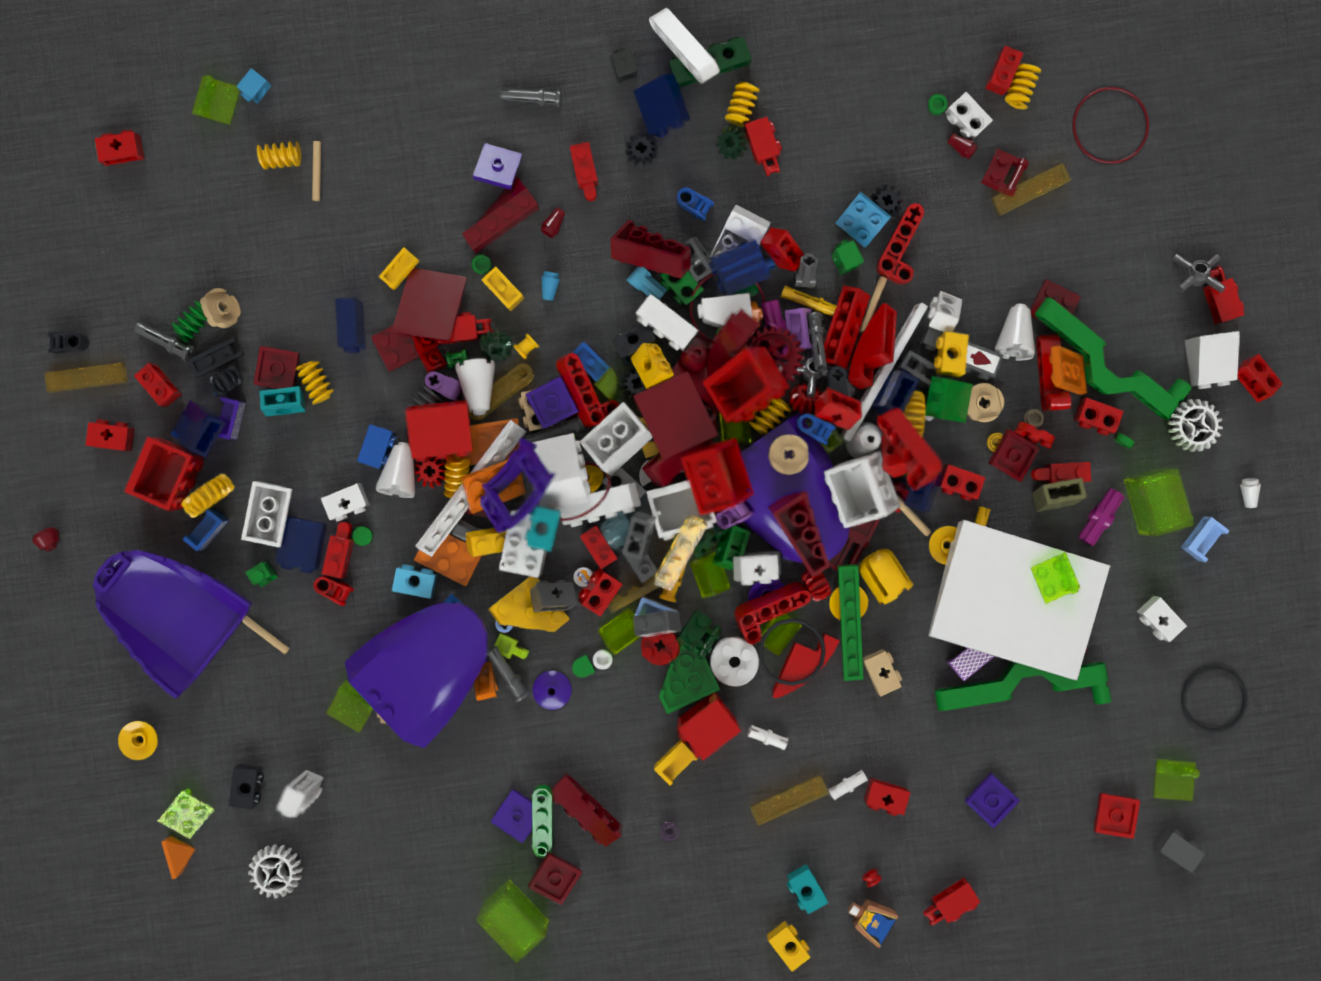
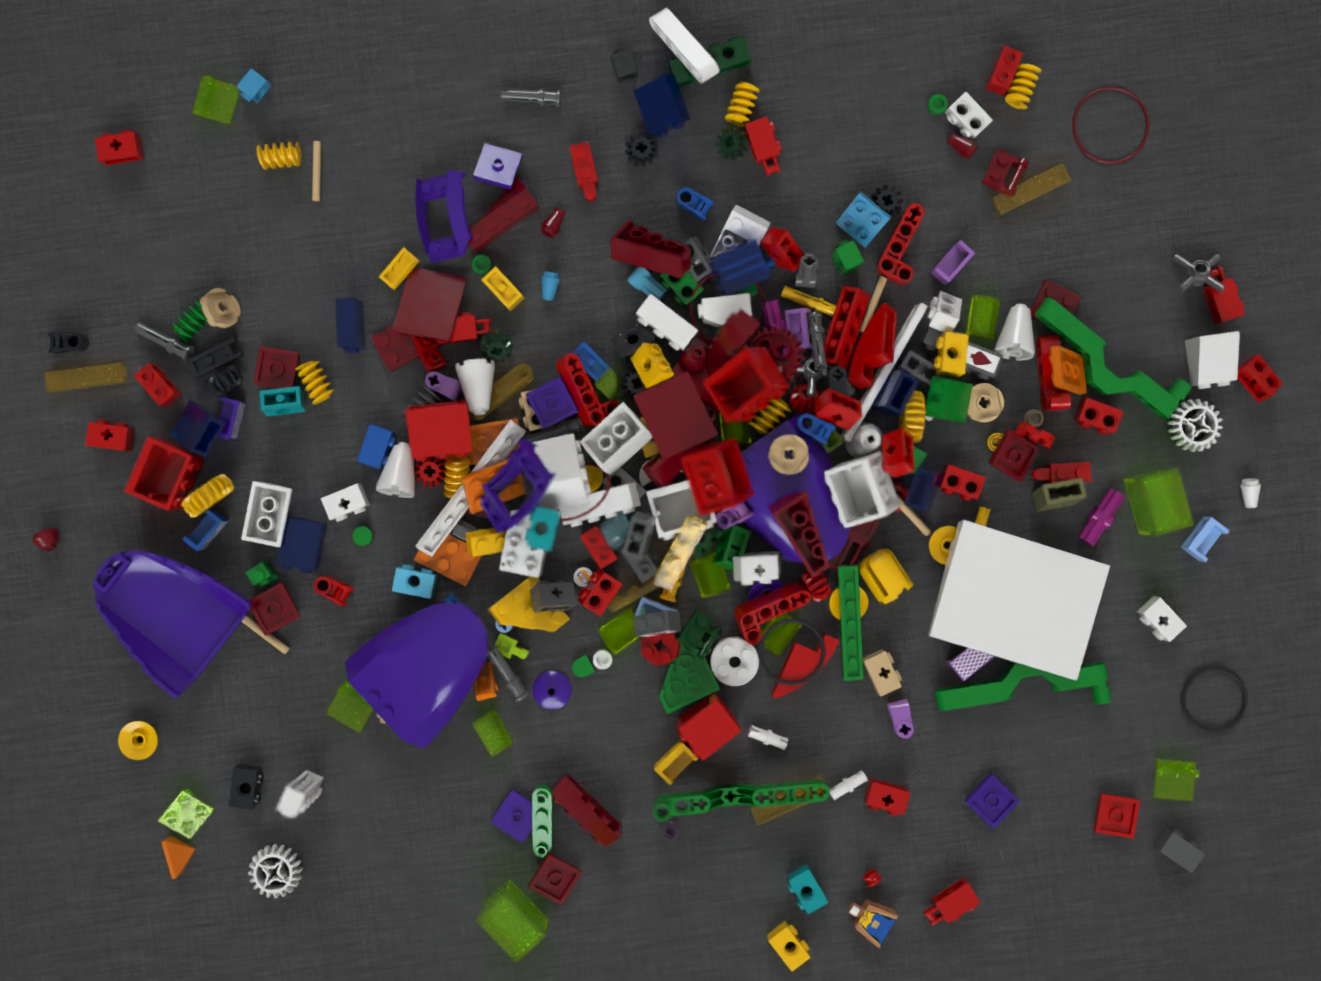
(274, 609): none -> dark red plate
(339, 552): red brick -> none
(436, 188): none -> dark purple wedge
(451, 356): green bush -> none
(492, 733): none -> clear neon green brick
(526, 346): yellow bush -> none
(741, 795): none -> green beam
(756, 312): orange plate -> none
(900, 715): none -> medium lavender piece
(911, 446): red beam -> none
(952, 262): none -> medium lavender panel
(982, 316): none -> clear neon green brick
(1055, 578): clear neon green hinge -> none
(1124, 440): green tile -> none

